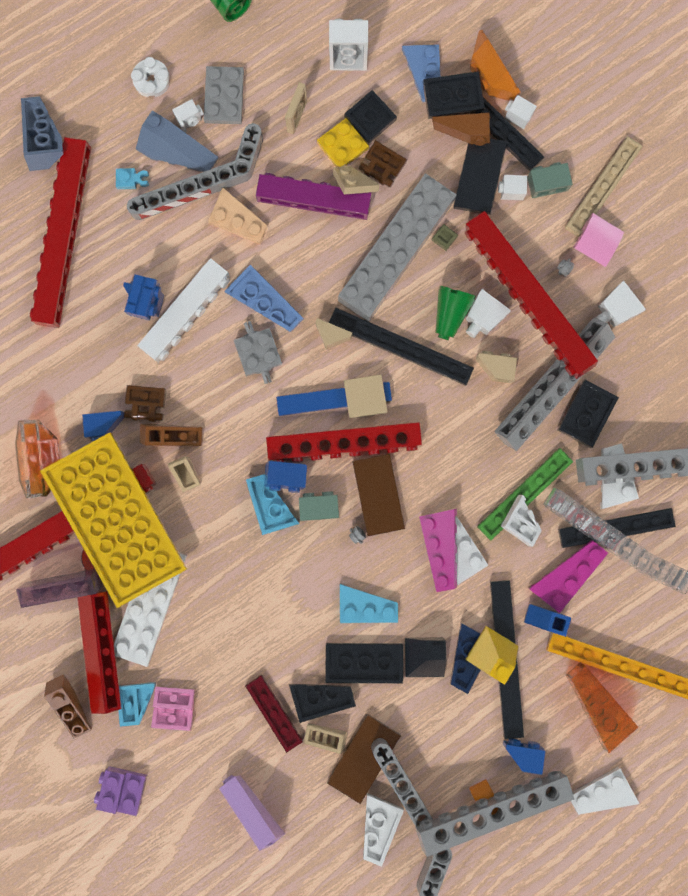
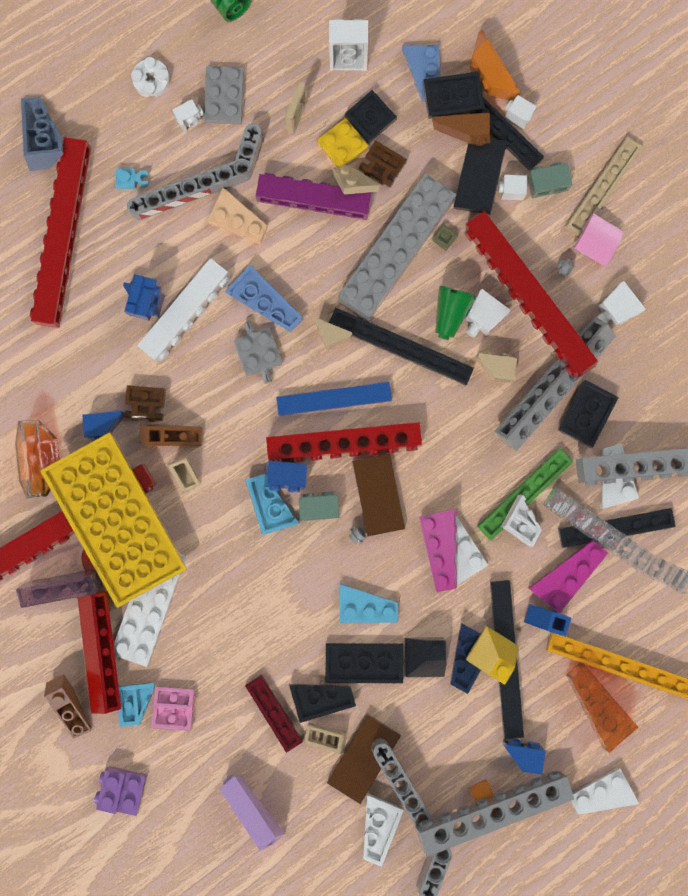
(168, 143): sand blue wedge -> none
(365, 396): tan tile -> none

